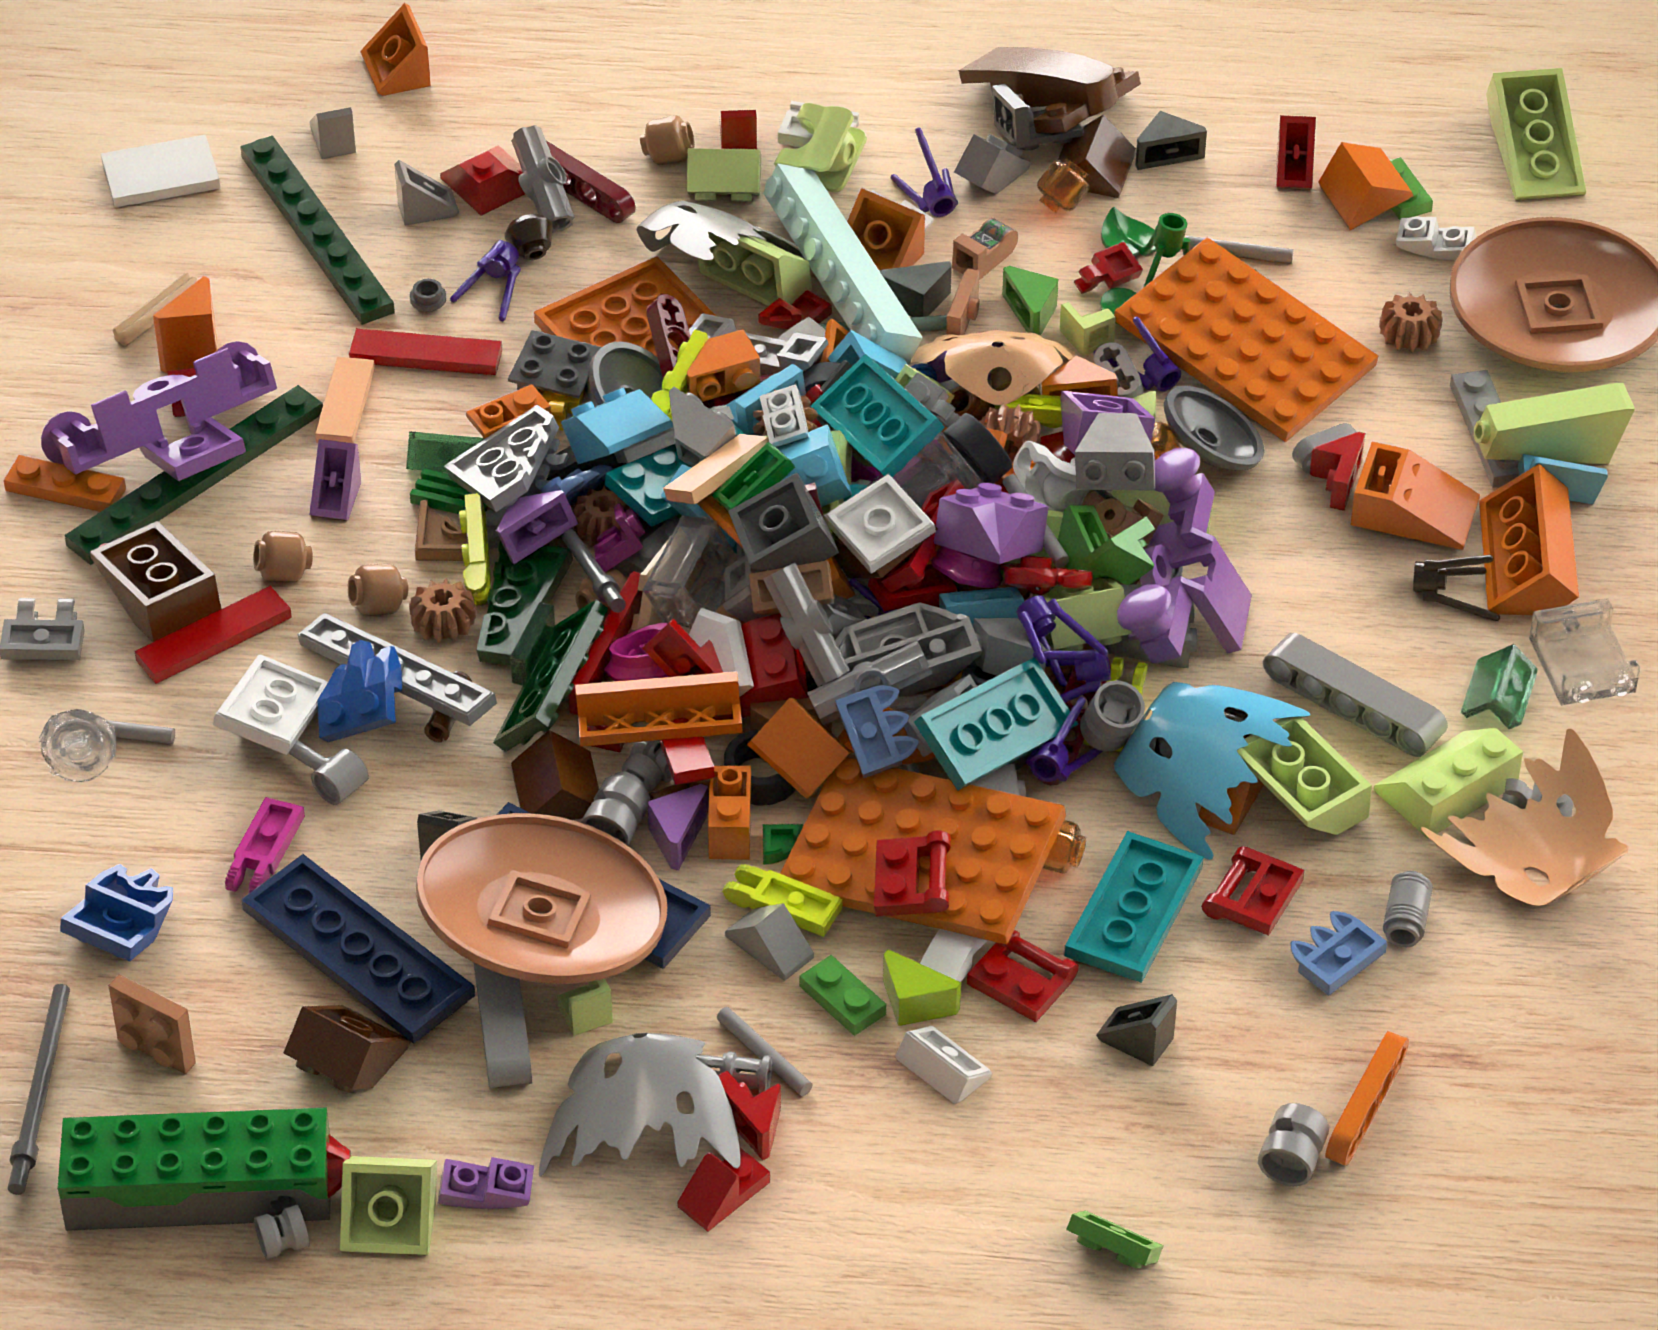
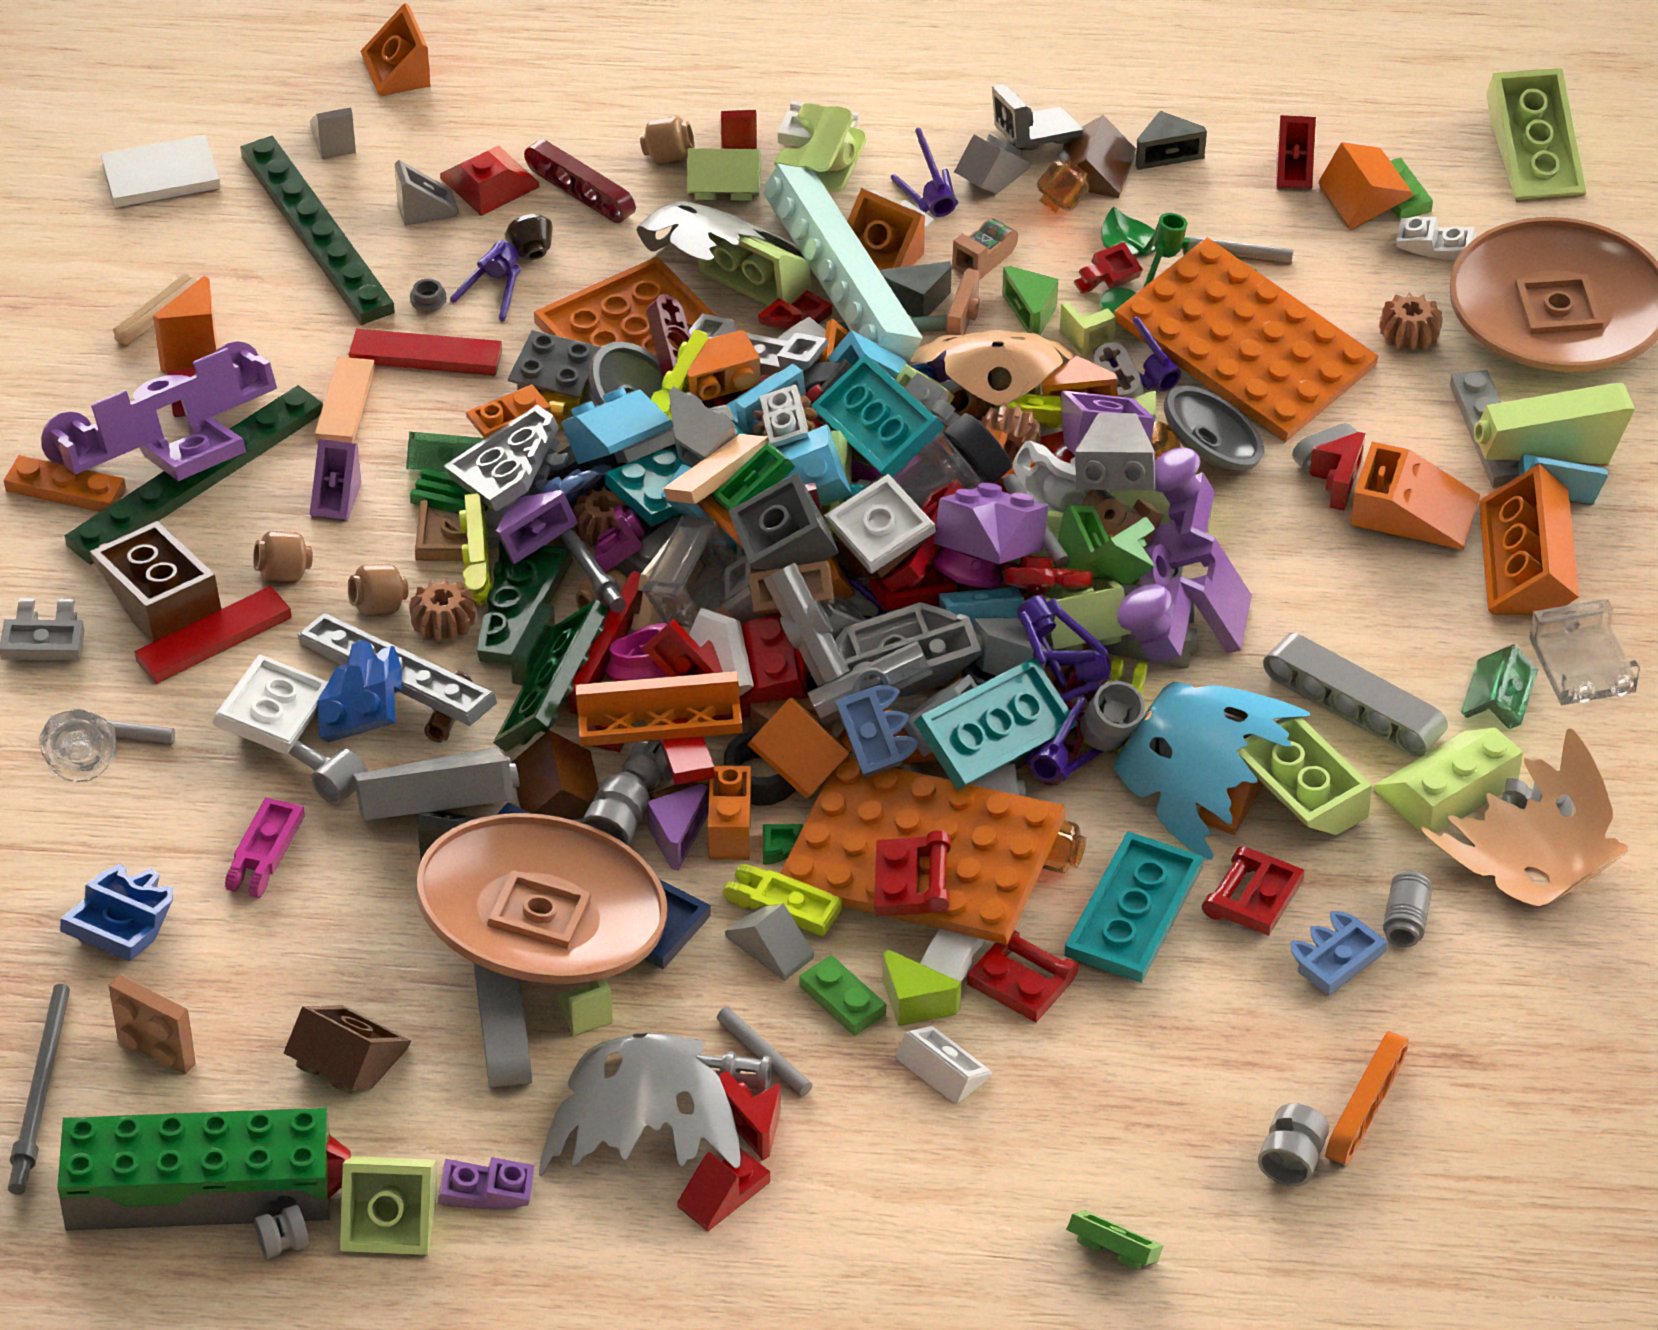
(358, 948): dark blue plate -> none
(437, 784): none -> light grey slope
(542, 177): light grey piece -> none
(1063, 81): reddish brown slope -> none
(1141, 1028): pearl dark grey slope -> none
(1432, 576): dark brown plant -> none

